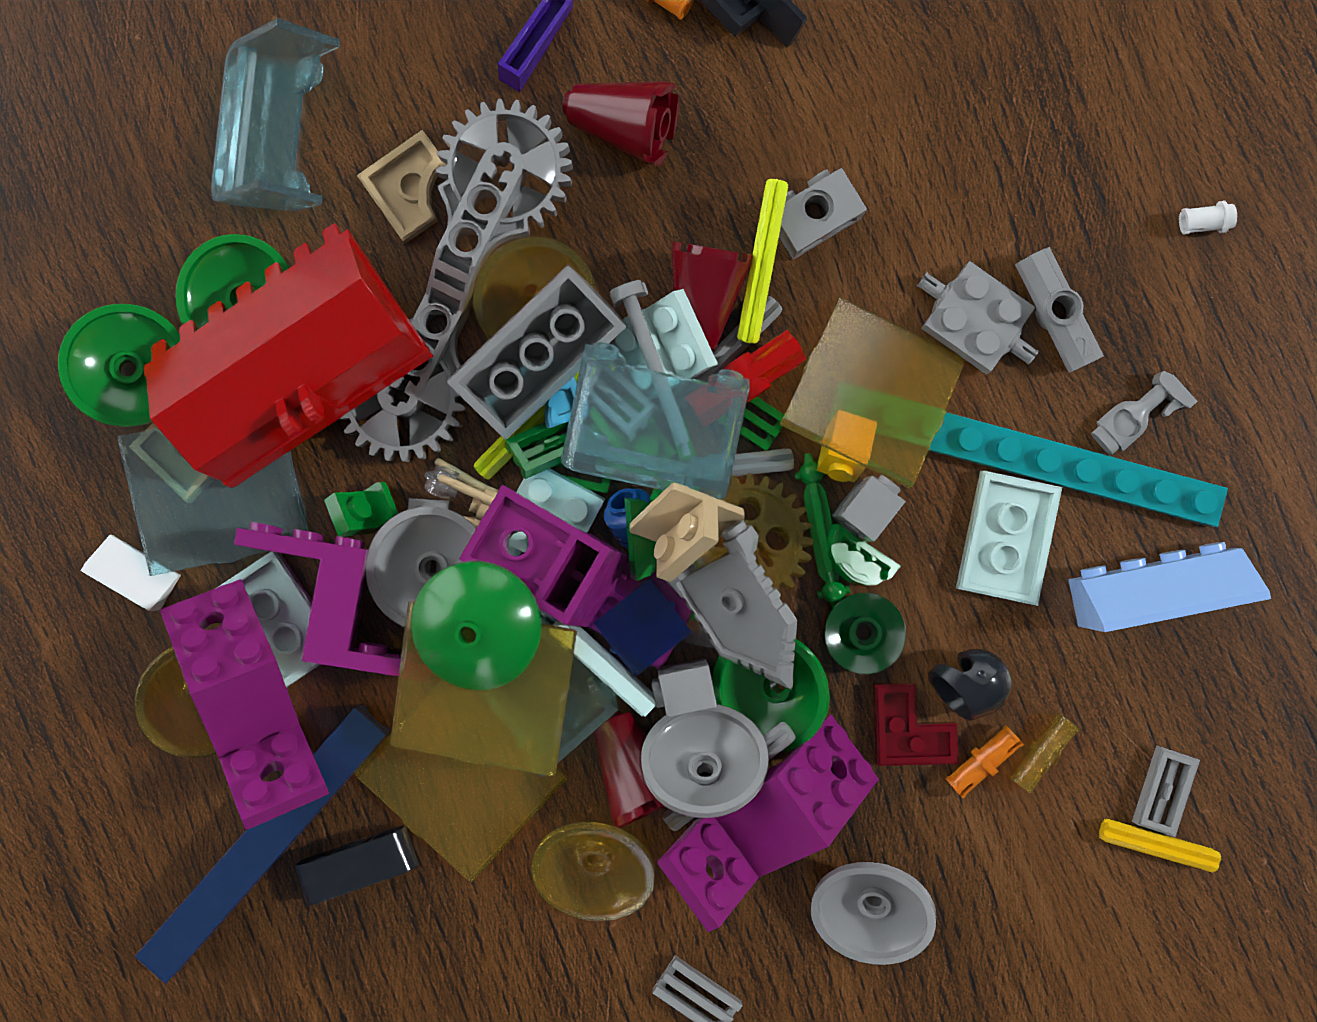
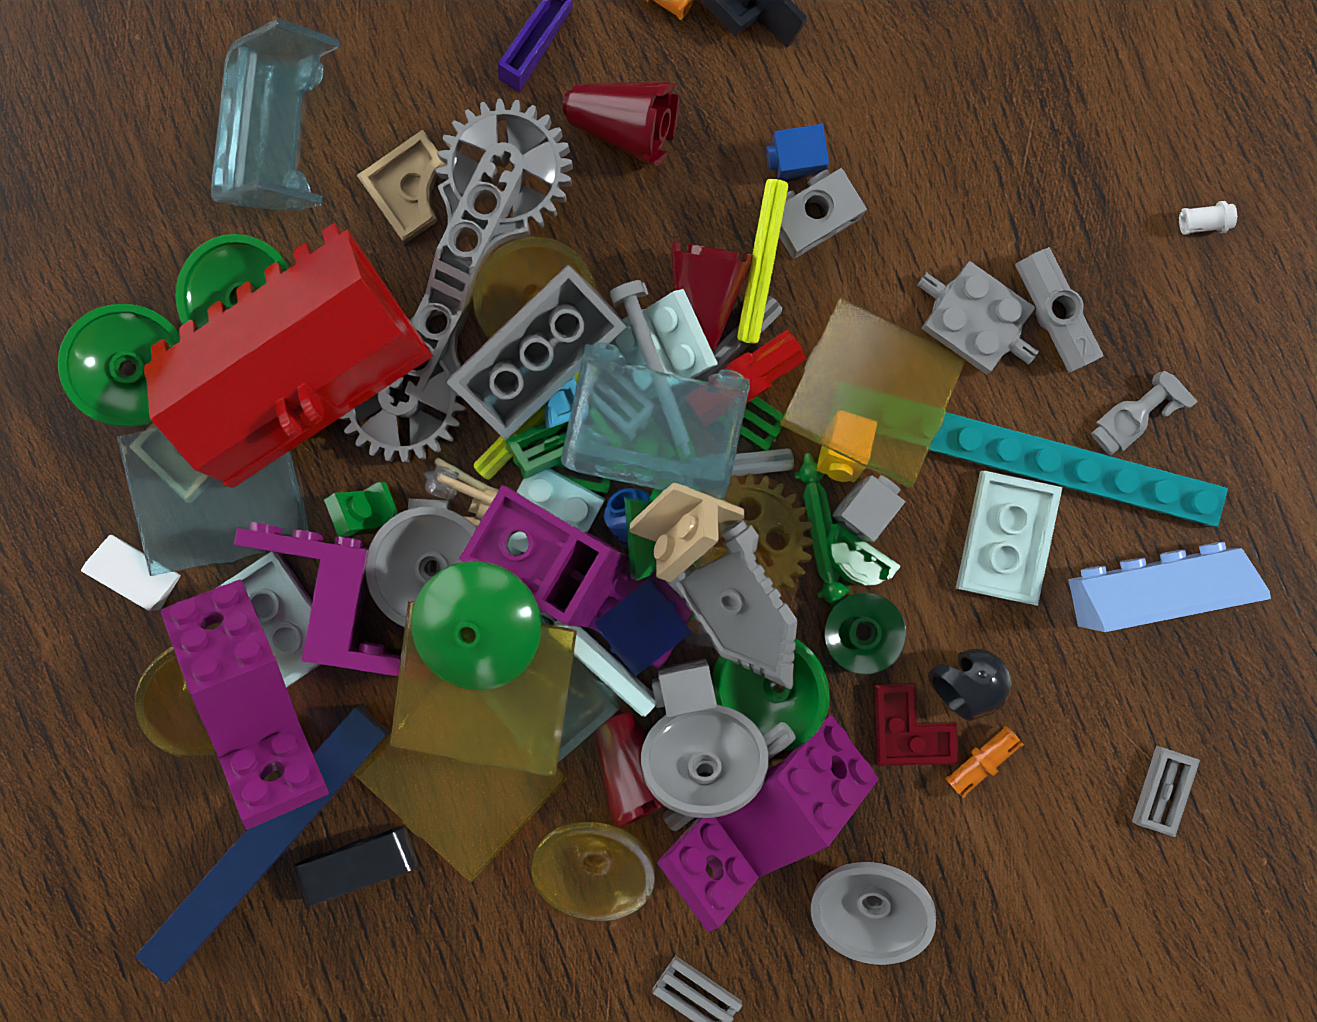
(798, 152): none -> blue brick
(1044, 753): clear yellow pin -> none
(1159, 845): yellow axle -> none

